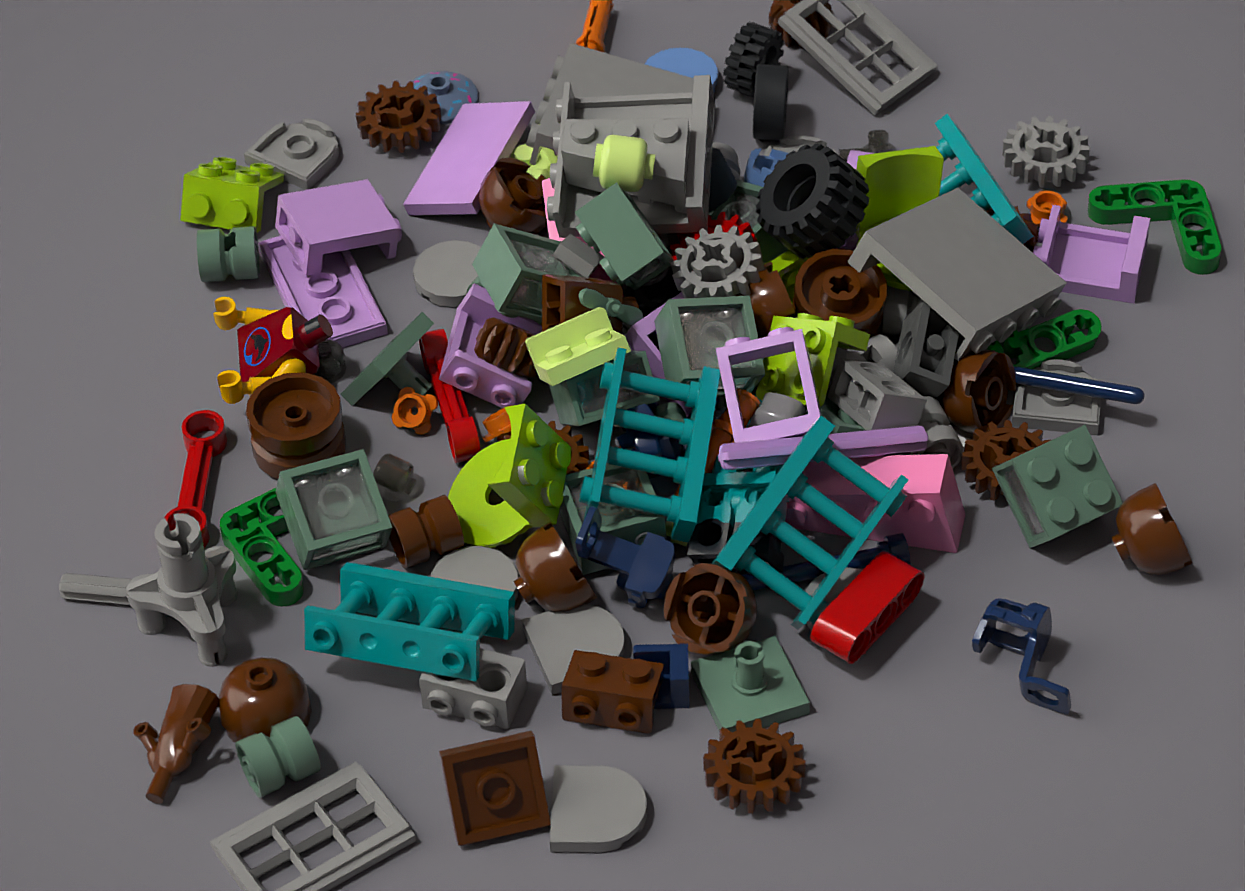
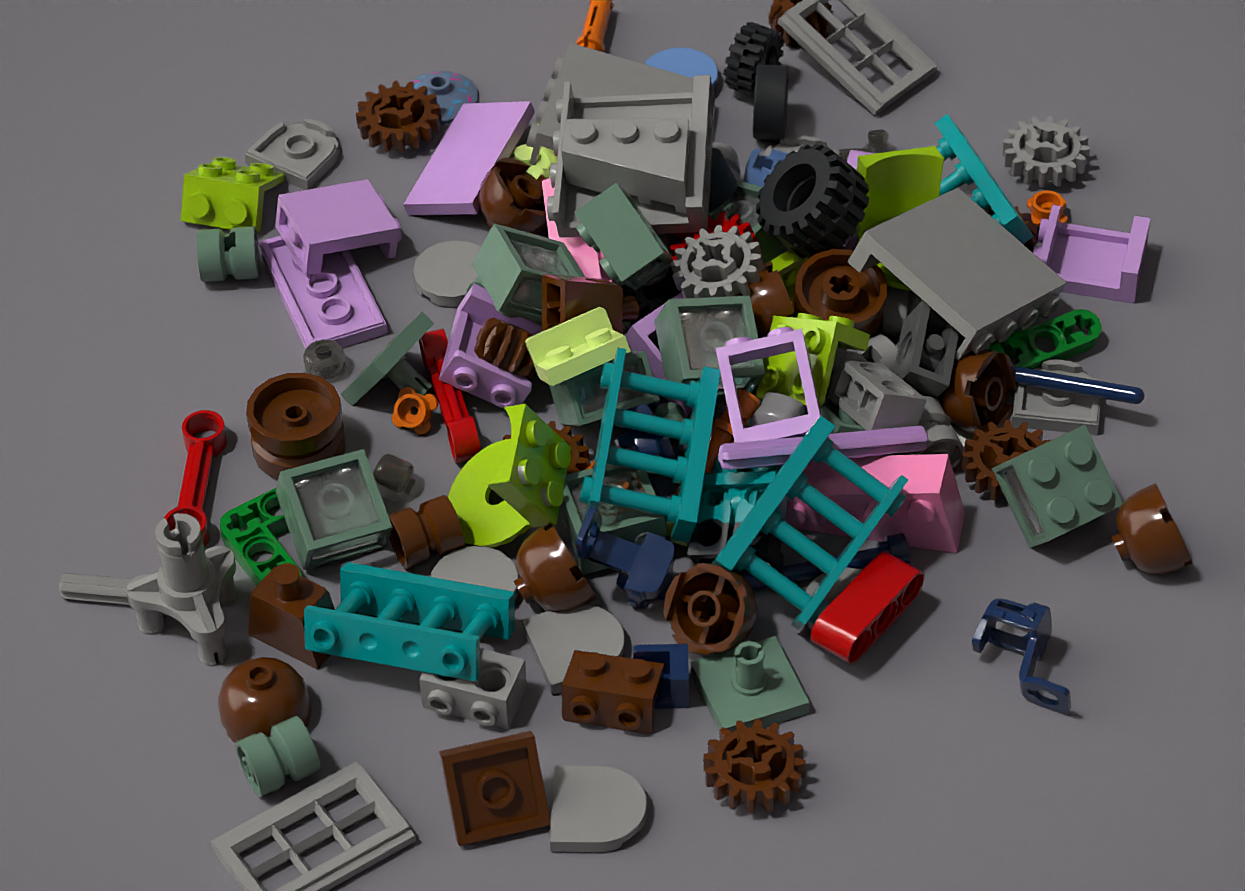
(180, 735): reddish brown piece -> none
(268, 345): torso -> none
(278, 612): none -> reddish brown torso
(497, 425): orange plate -> none
(577, 256): light grey tile -> none
(613, 307): sand green piece -> none
(623, 162): yellowish green head -> none
(1177, 209): green beam -> none

